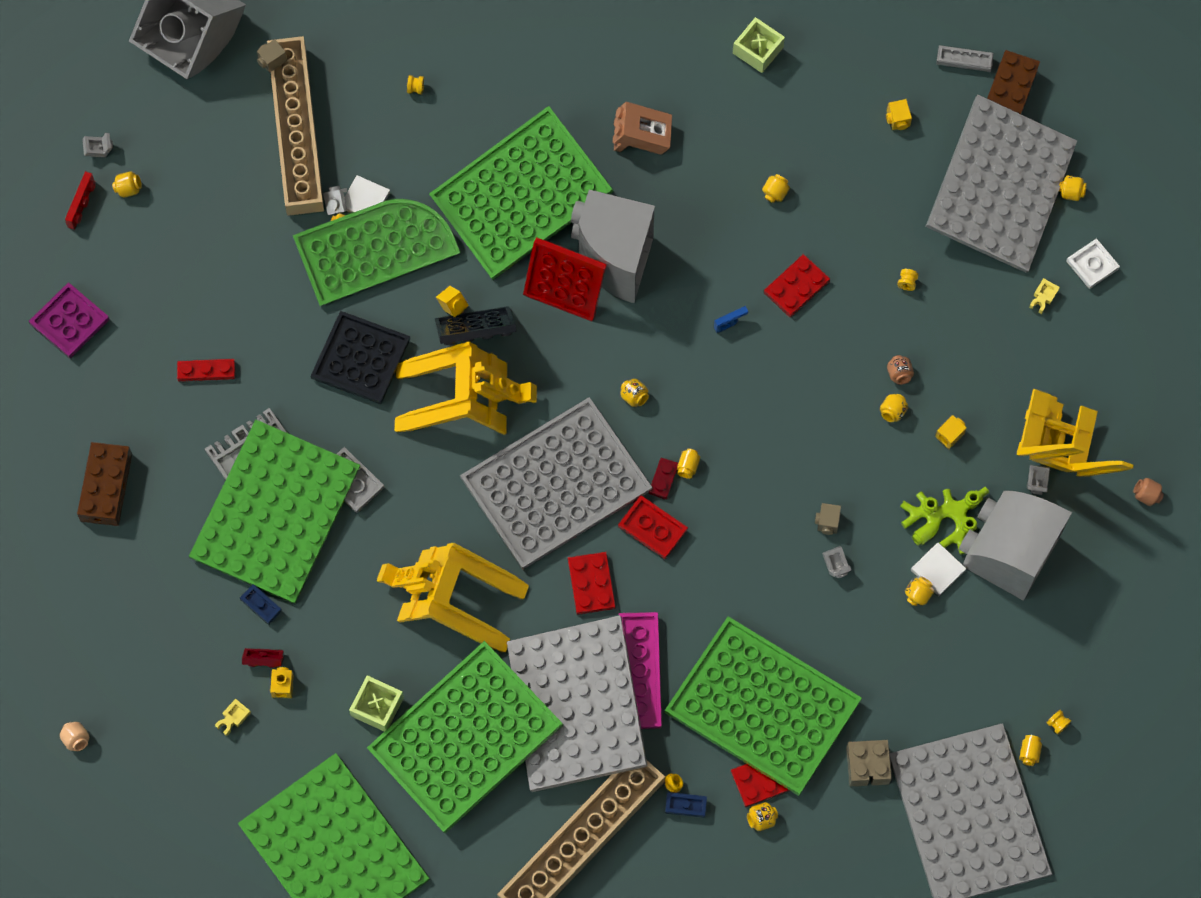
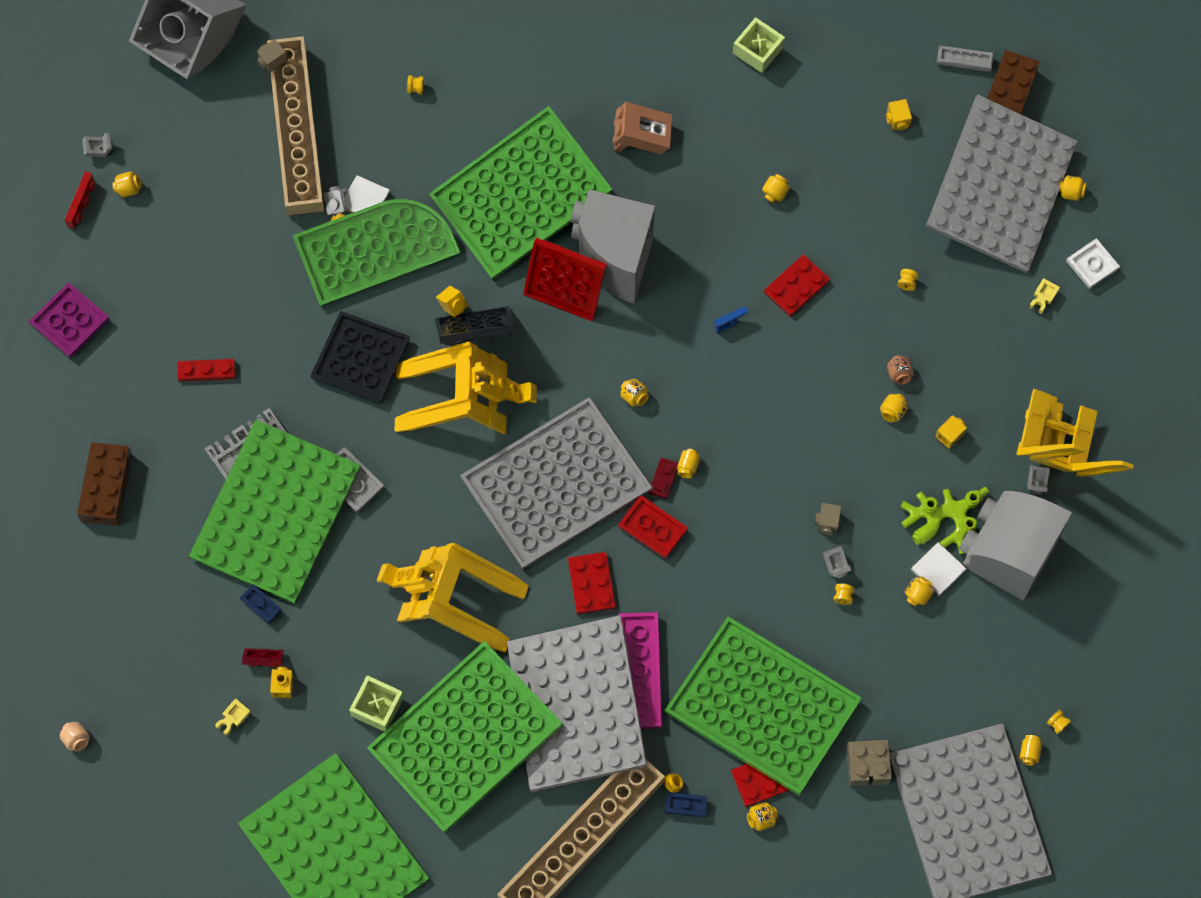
(843, 594): none -> yellow wheel
(1148, 491): nougat head -> none

